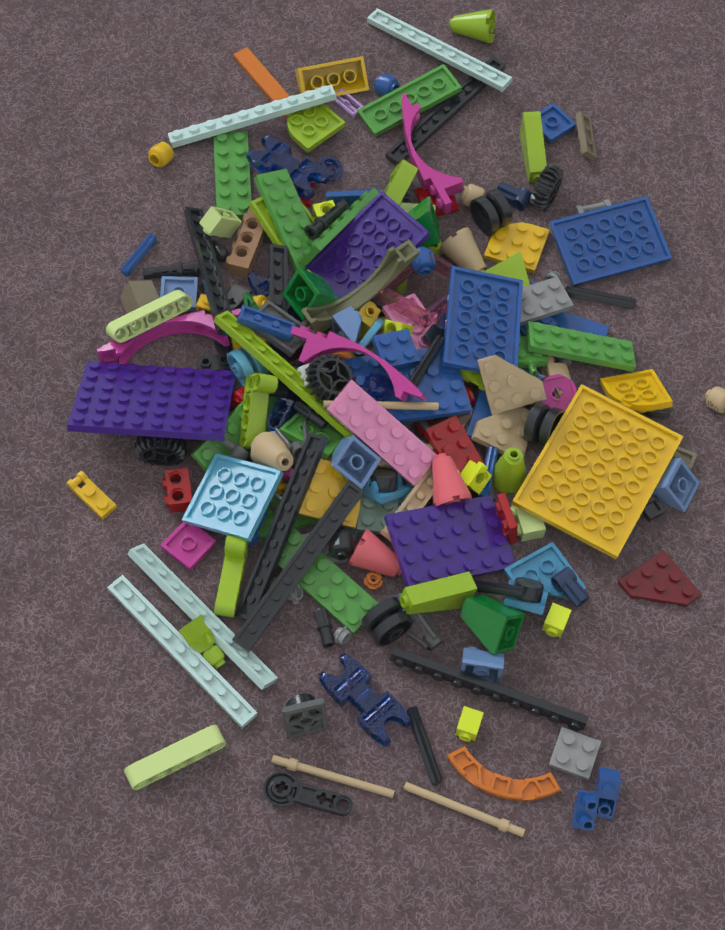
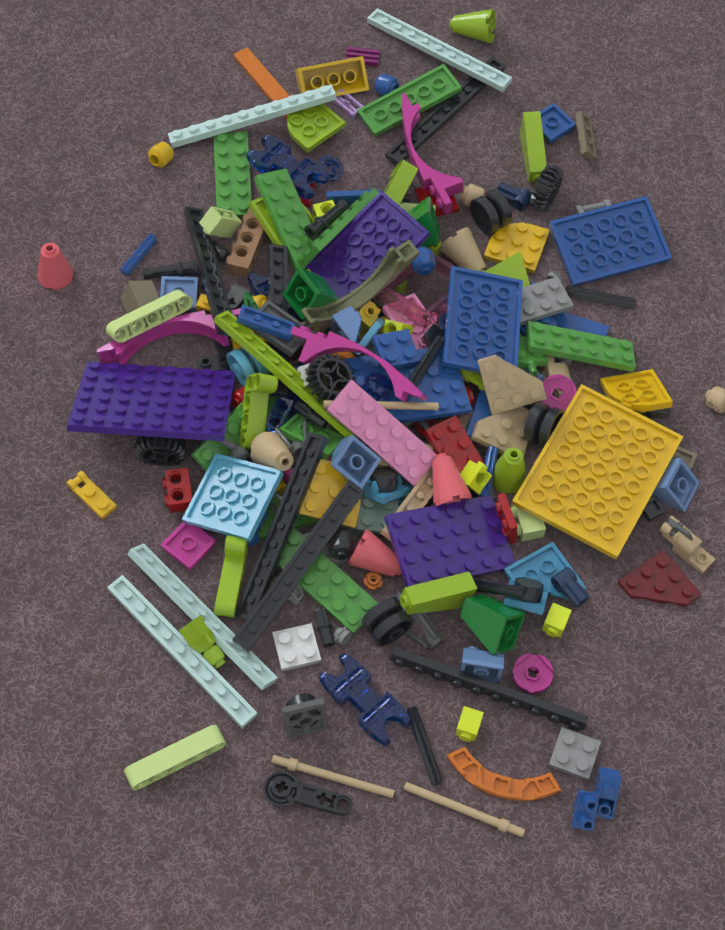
(53, 268): none -> coral cone
(296, 647): none -> white plate
(368, 55): none -> magenta tile
(534, 663): none -> dark pink plate
(686, 544): none -> tan plate

